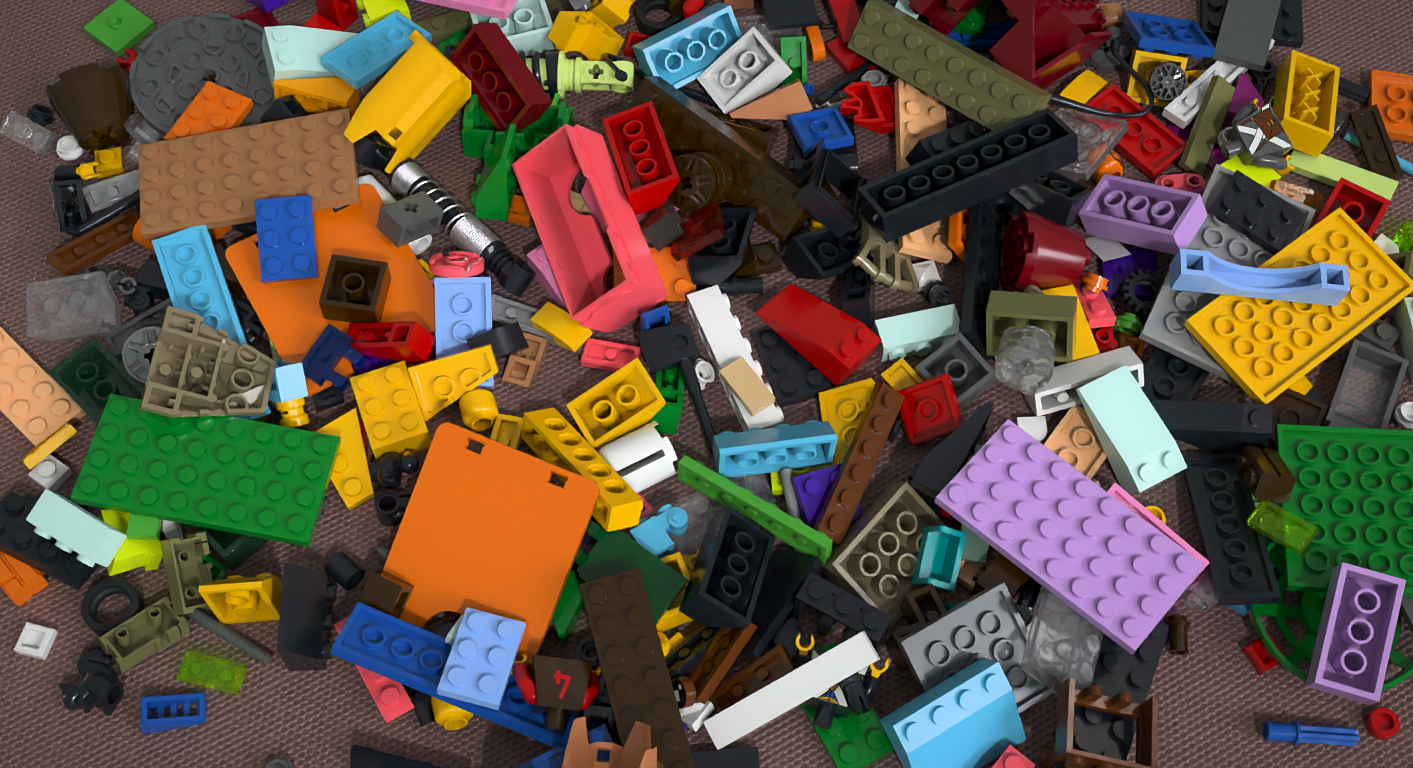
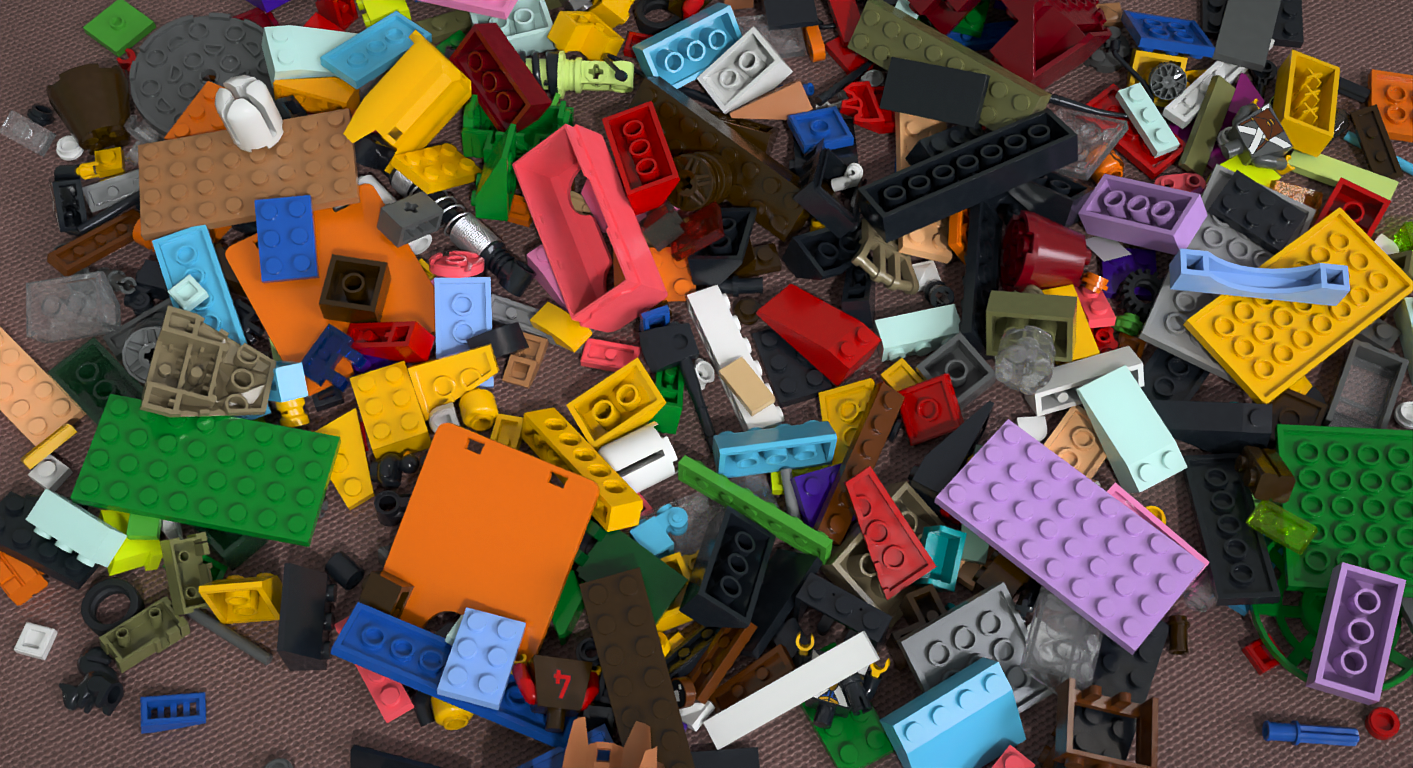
(188, 293): none -> light aqua tile
(211, 672): clear neon green slope -> none
(249, 113): none -> white cylinder
(436, 168): none -> yellow plate
(443, 414): none -> white tile
(746, 311): none -> dark brown plate
(794, 54): green slope -> none
(850, 179): none -> white arm
(889, 539): none -> red wing
(934, 92): none -> black tile
(1084, 87): yellow slope -> none
(1147, 120): none -> light aqua plate

